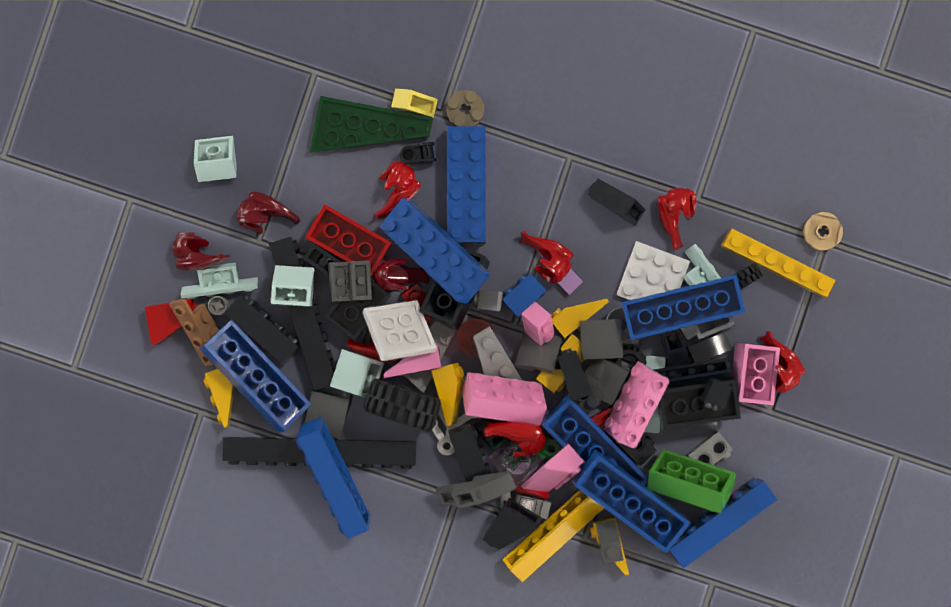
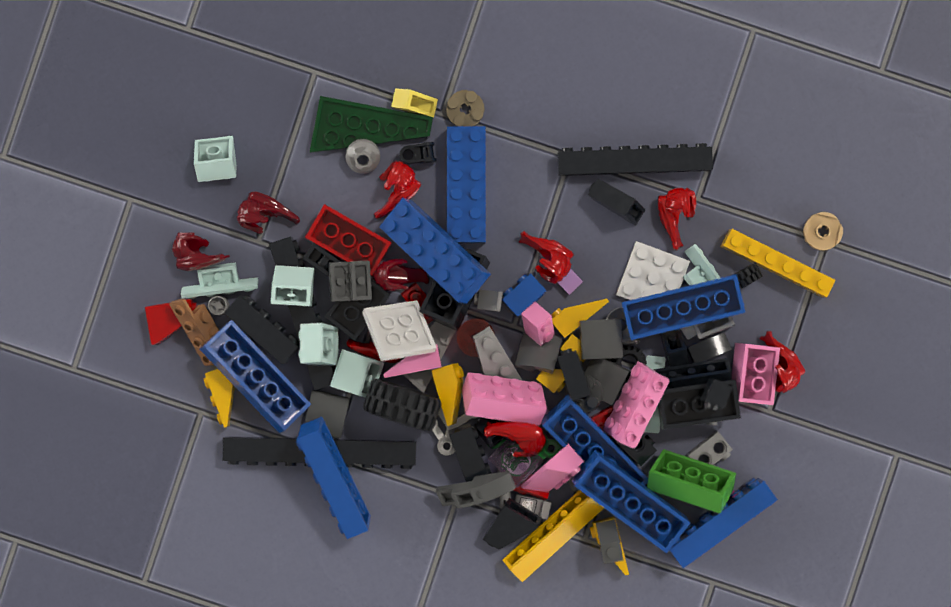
(318, 344): none -> light aqua slope
(362, 147): none -> light grey piece
(635, 160): none -> black brick

